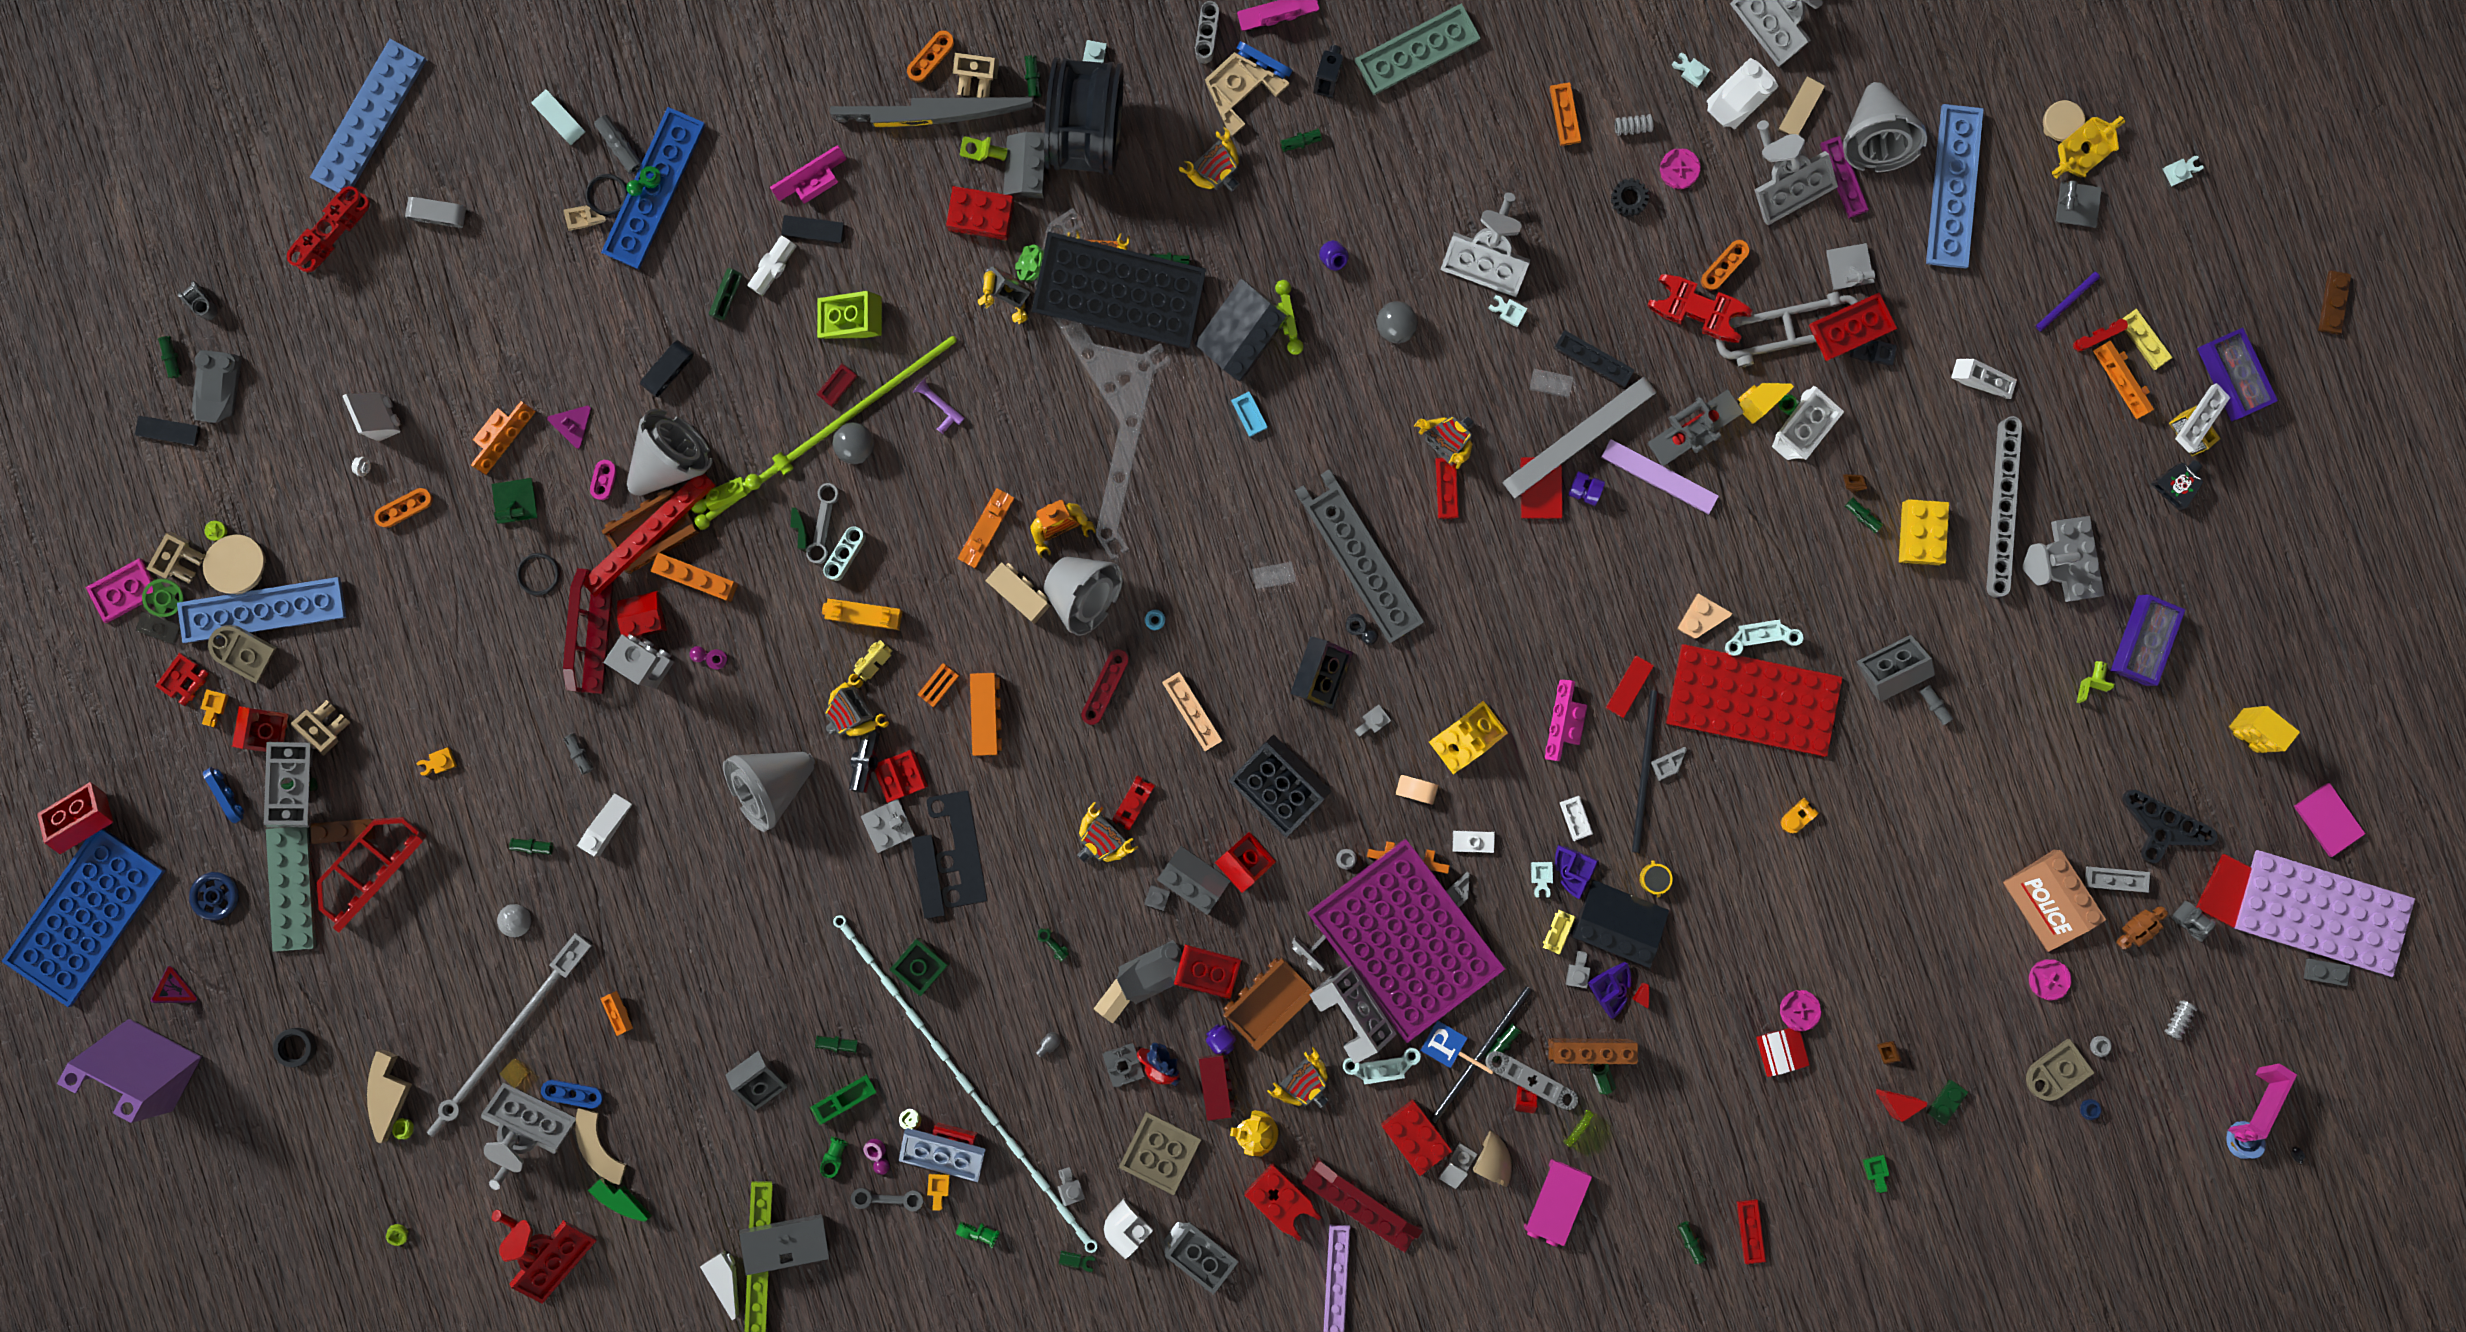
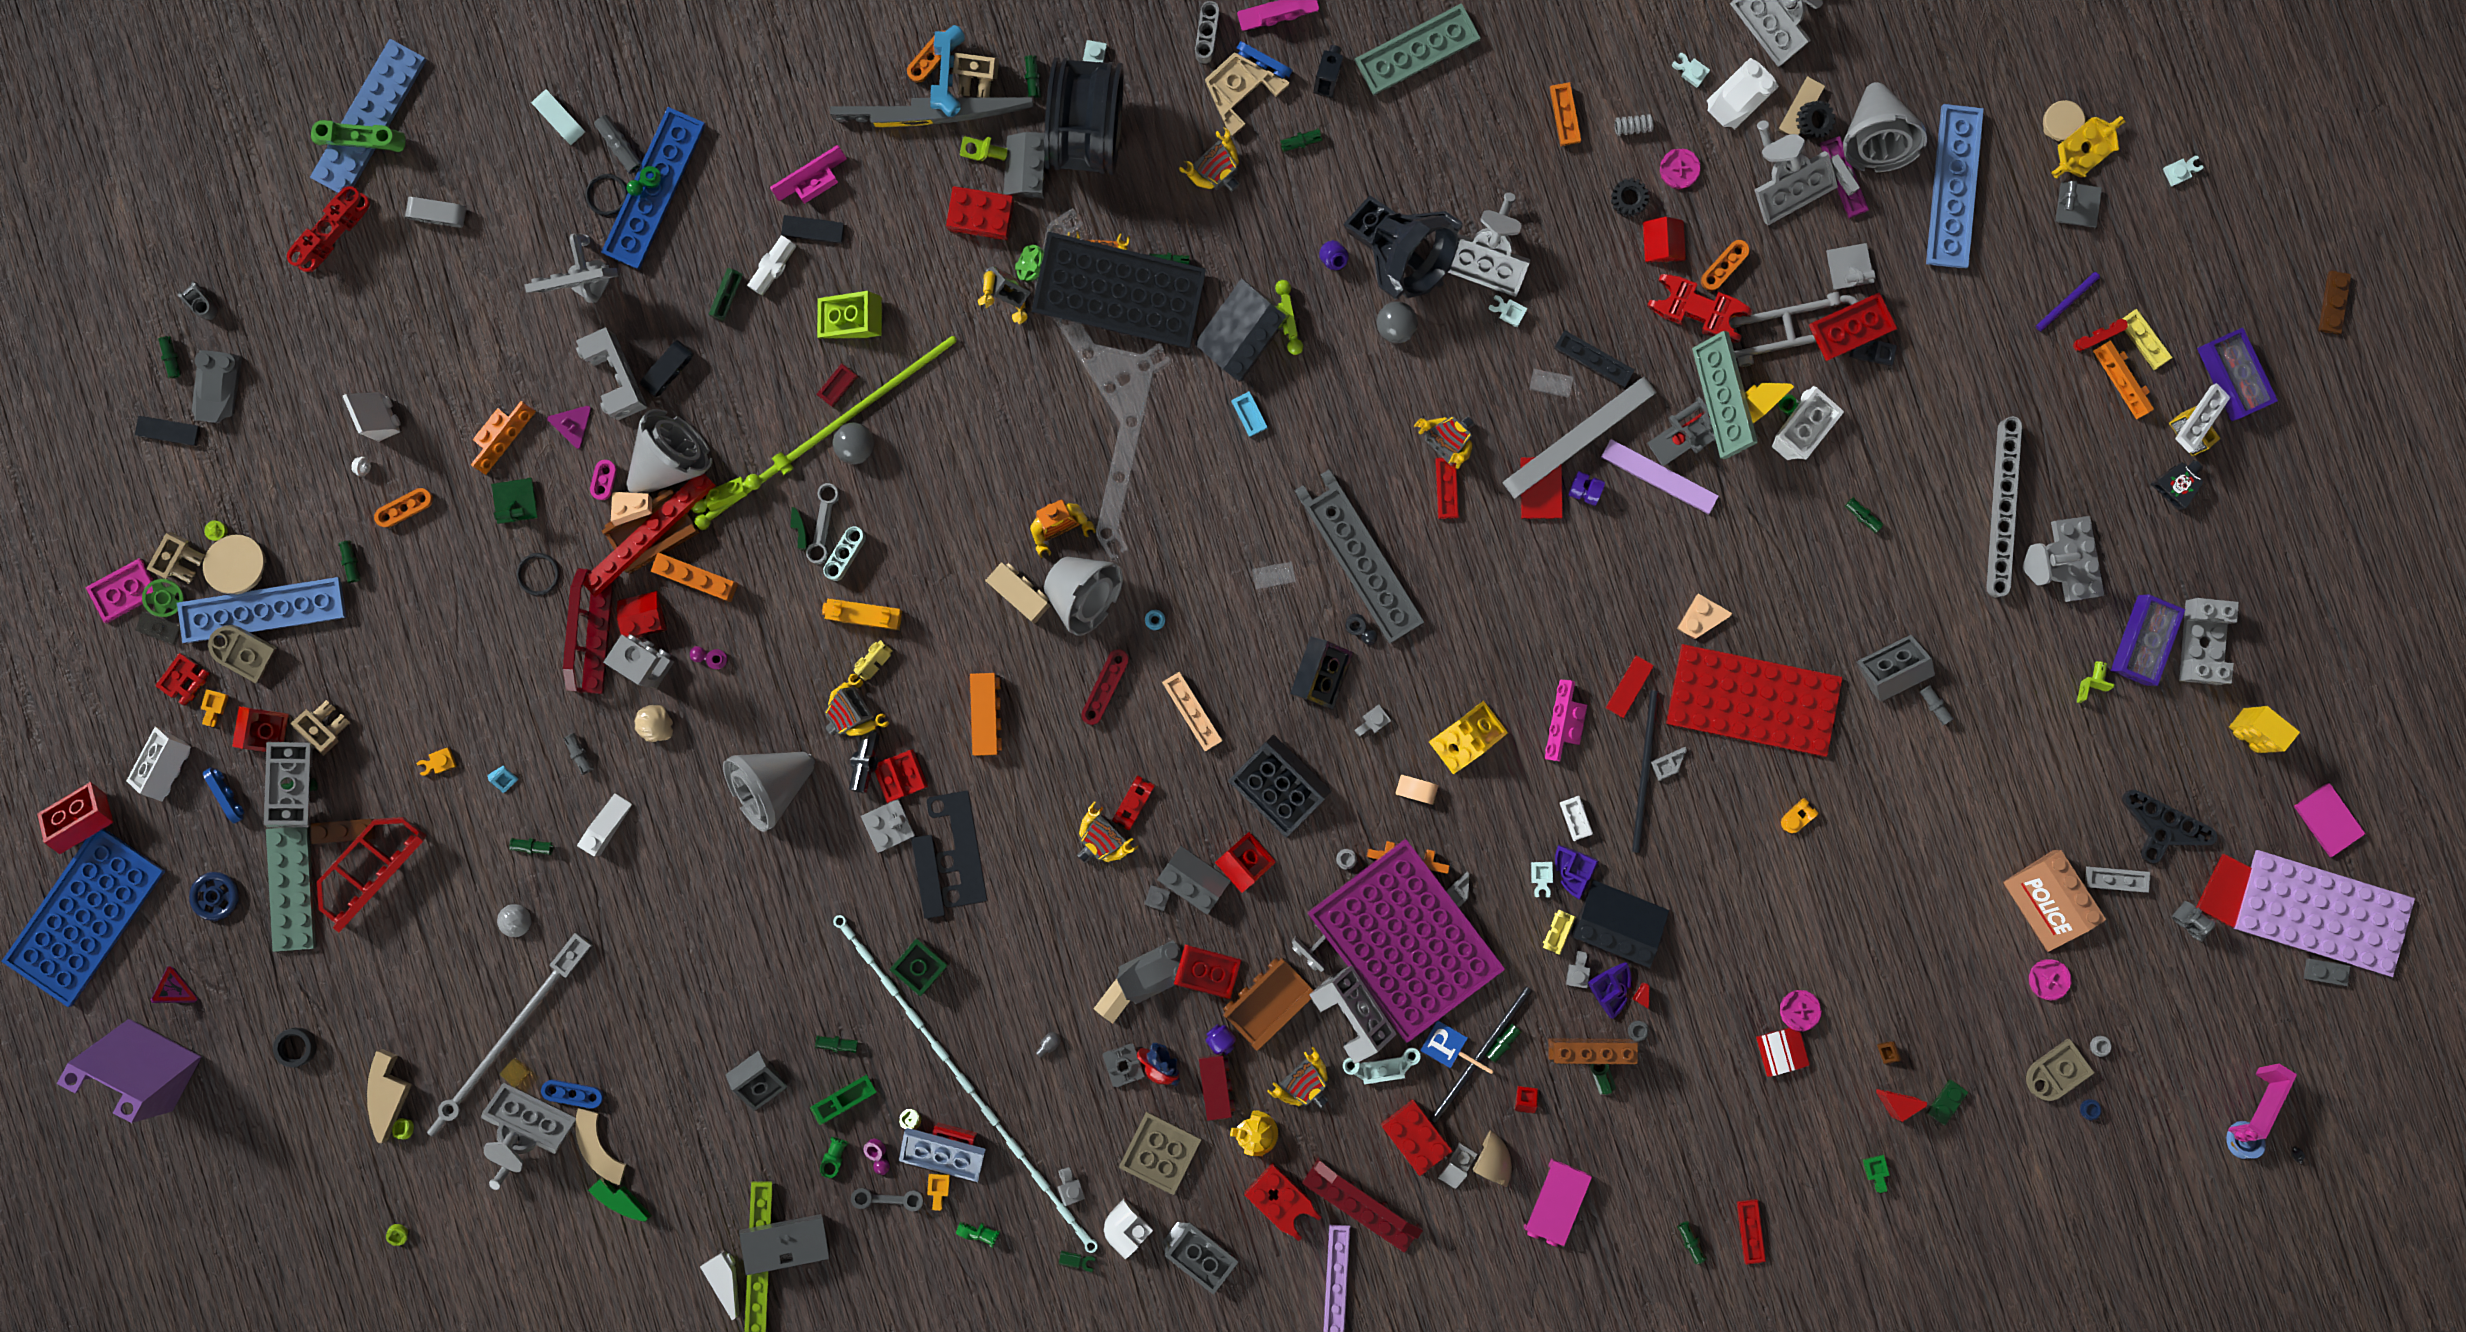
(158, 764): none -> white slope
(349, 561): none -> dark green pin
(373, 136): none -> bright green plate
(502, 778): none -> medium azure slope
(548, 1262): red plate -> none
(582, 217): tan slope -> none
(584, 277): none -> light grey plate
(605, 346): none -> light grey plate
(617, 1013): orange plate -> none
(629, 506): none -> light nougat wing
(653, 723): none -> tan hair
(944, 44): none -> dark azure plate
(948, 671): orange tile -> none
(952, 414): medium lavender piece -> none
(986, 528): orange hinge -> none
(1044, 935): dark green bar -> none
(1393, 243): none -> black plate
(1473, 841): white plate -> none
(1519, 1073): light grey piece -> none
(1579, 1129): clear neon green piece -> none
(1638, 1031): none -> dark grey plate
(1656, 878): pearl dark grey piece -> none
(1664, 240): none -> red slope
(1724, 395): none -> sand green plate
(1762, 633): light aqua plate -> none
(1826, 119): none -> black tyre
(1844, 175): none -> light grey plate
(1854, 482): reddish brown slope -> none
(1923, 532): yellow brick -> none
(1983, 377): white slope -> none
(2142, 927): dark orange piece -> none
(2180, 1020): light grey piece -> none
(2209, 620): none -> light grey plate

